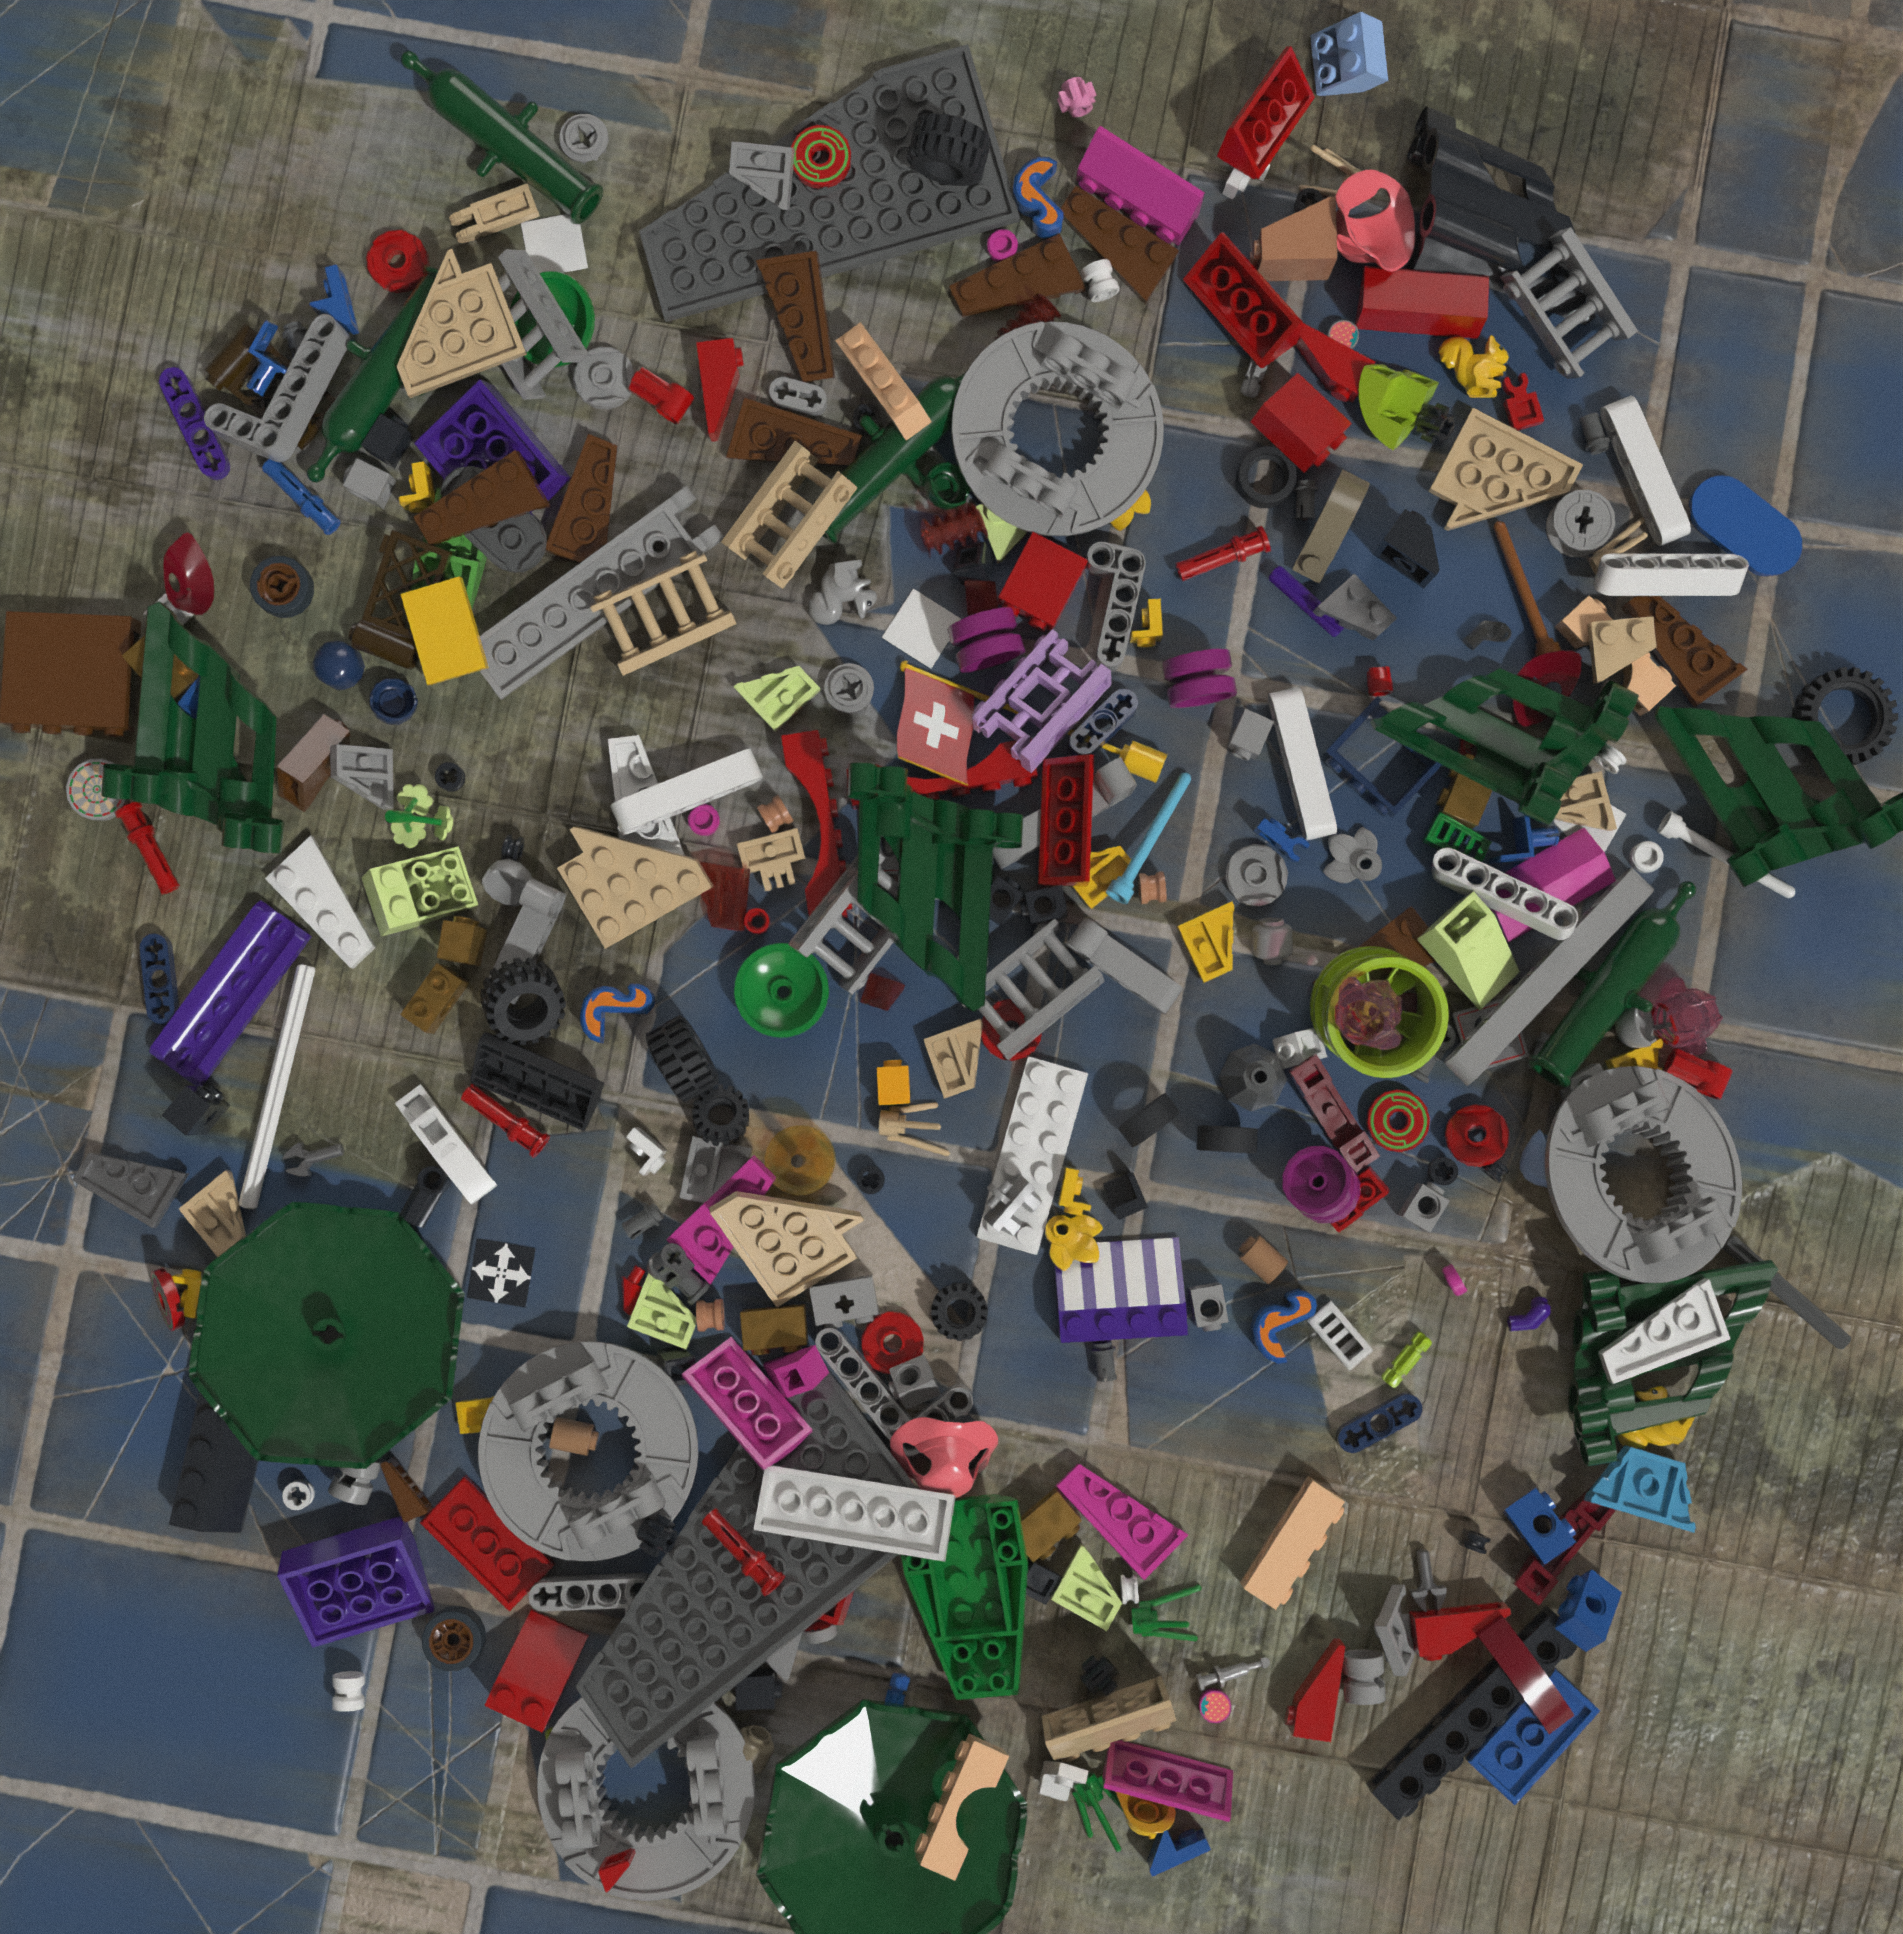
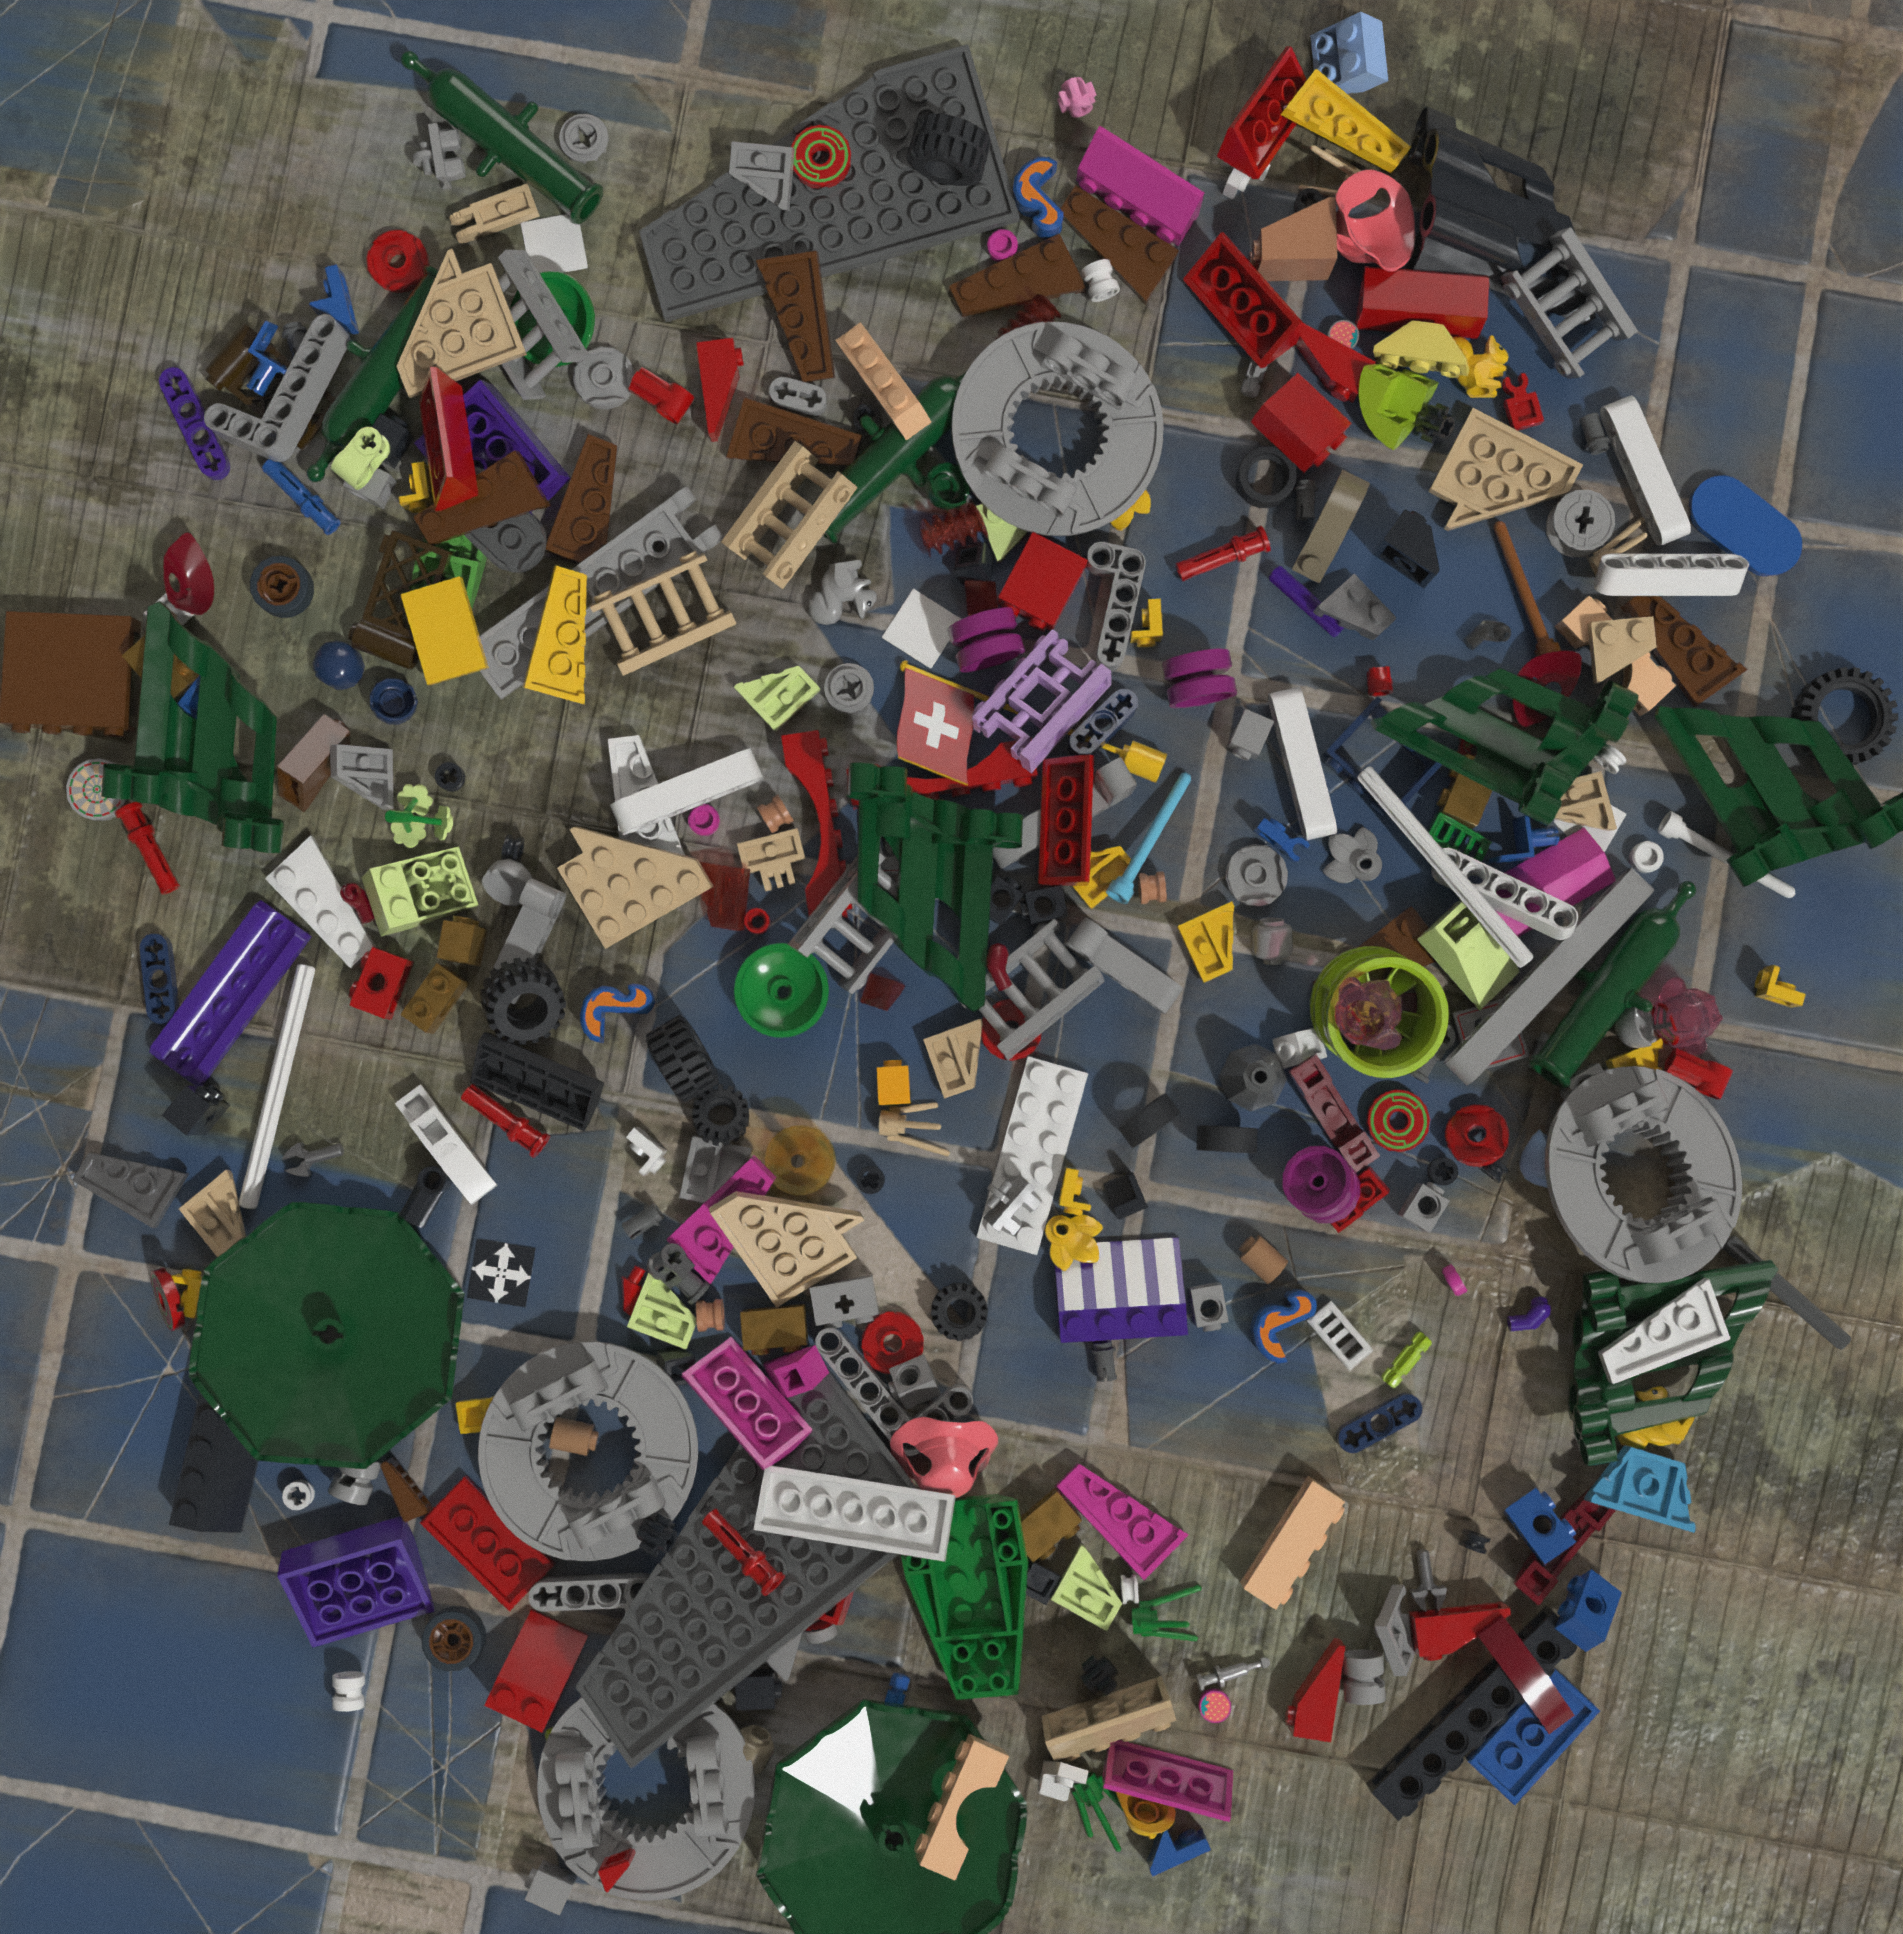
(357, 899): none -> dark red arm
(358, 460): none -> yellowish green piece
(395, 971): none -> red brick
(441, 142): none -> light grey hips
(447, 441): none -> red slope
(549, 1886): none -> light grey brick
(558, 648): none -> yellow wing
(996, 965): none -> dark red arm
(1342, 120): none -> yellow wing
(1422, 348): none -> light yellow slope
(1445, 867): none -> white axle
(1779, 993): none -> yellow bracket

